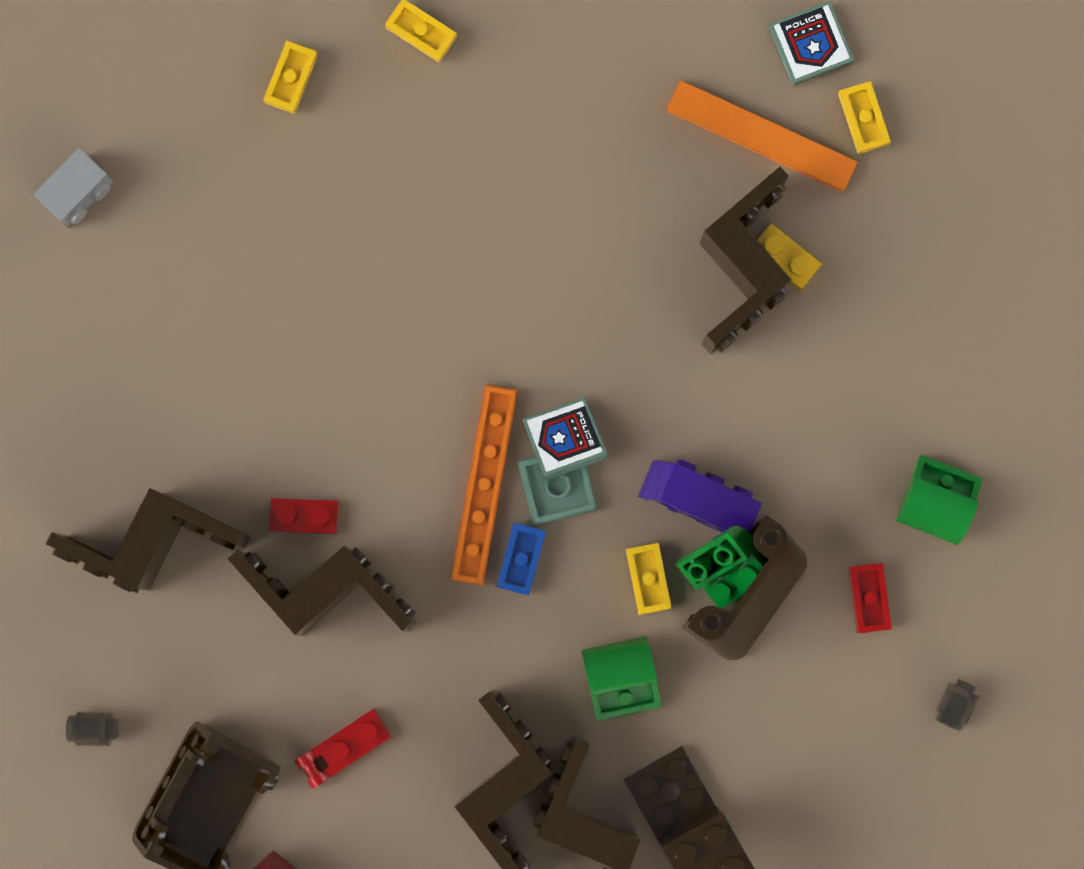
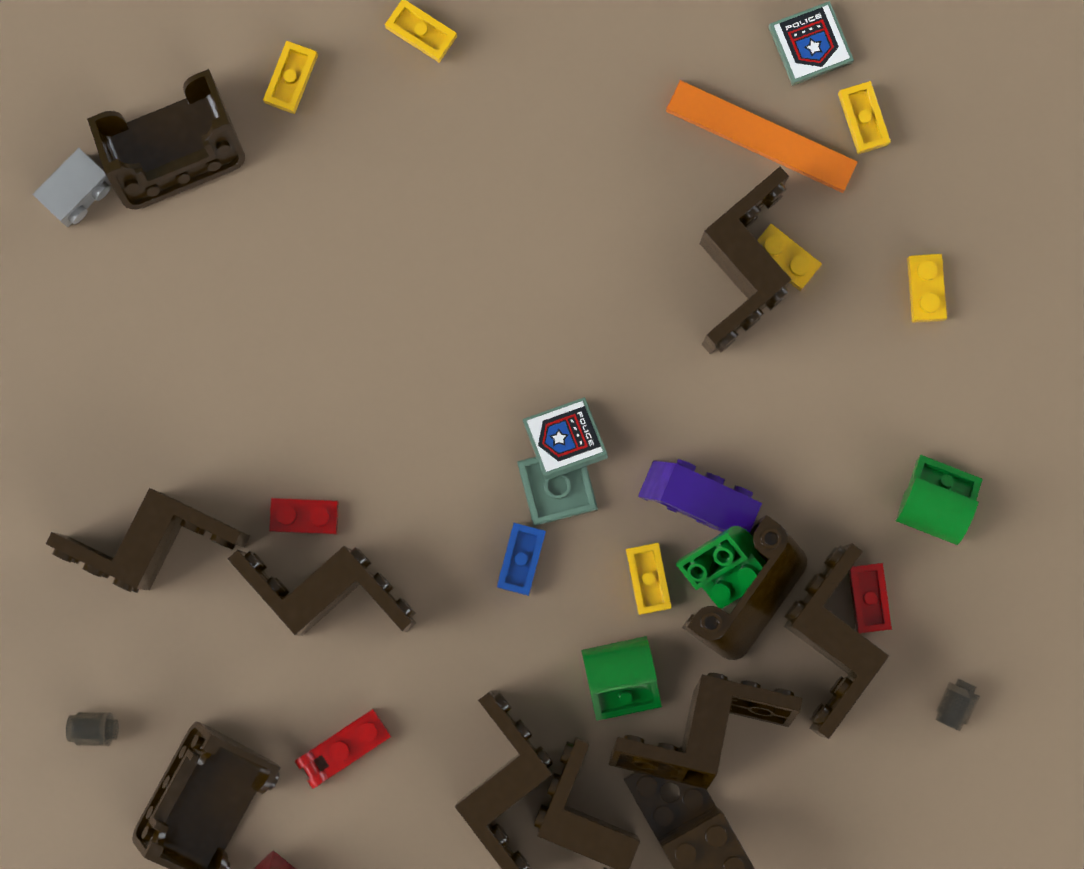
(169, 146): none -> dark brown windscreen
(484, 485): orange tile -> none
(705, 730): none -> dark brown bracket
(835, 641): none -> dark brown bracket
(927, 288): none -> yellow plate

